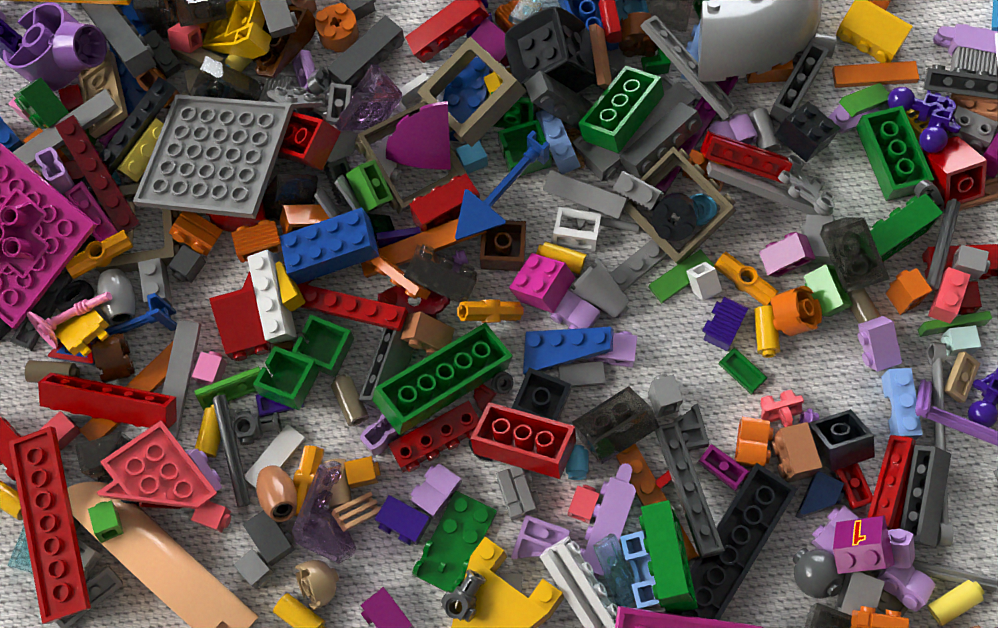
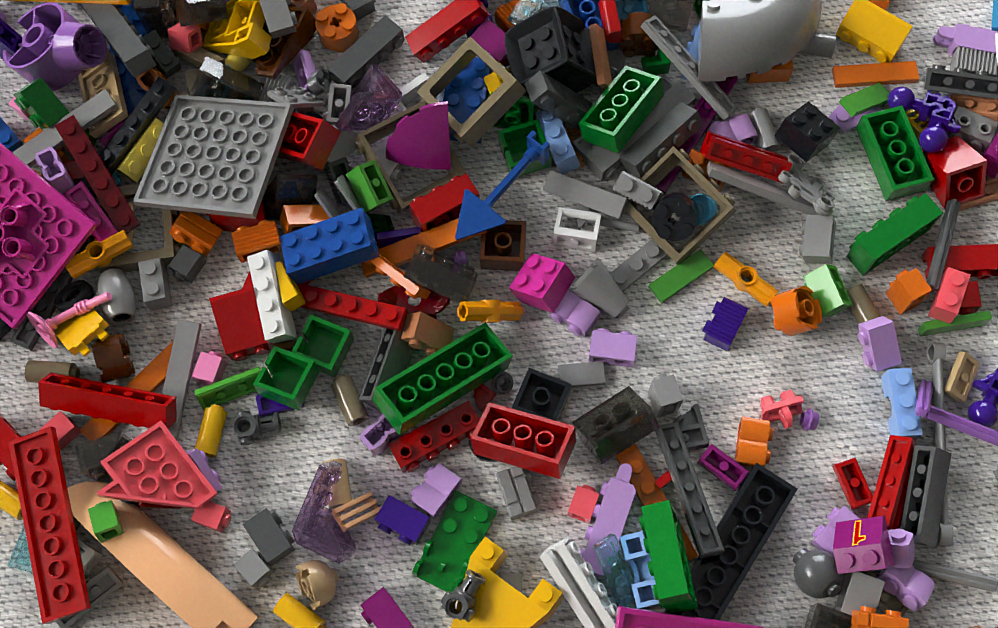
(71, 97): red brick -> none
(159, 311): blue piece -> none
(231, 451): dark grey axle -> none
(276, 493): nougat piece -> none
(277, 453): white tile -> none
(303, 477): light orange piece -> none
(362, 472): light orange brick -> none
(472, 157): medium azure brick -> none
(537, 537): lavender wing -> none
(564, 346): blue wing -> none
(573, 259): yellow brick -> none
(578, 463): medium azure brick -> none
(704, 281): white brick -> none
(742, 371): green tile -> none
(766, 334): yellow brick -> none
(786, 254): brick -> none
(795, 452): nougat brick -> none
(799, 81): dark grey brick -> none
(820, 495): dark blue slope -> none
(842, 440): black brick -> none
(853, 253): clear smoke slope -> none
(933, 192): dark grey beam -> none
(956, 602): light yellow brick -> none
(961, 340): light aqua brick -> none
(971, 261): light grey brick -> none

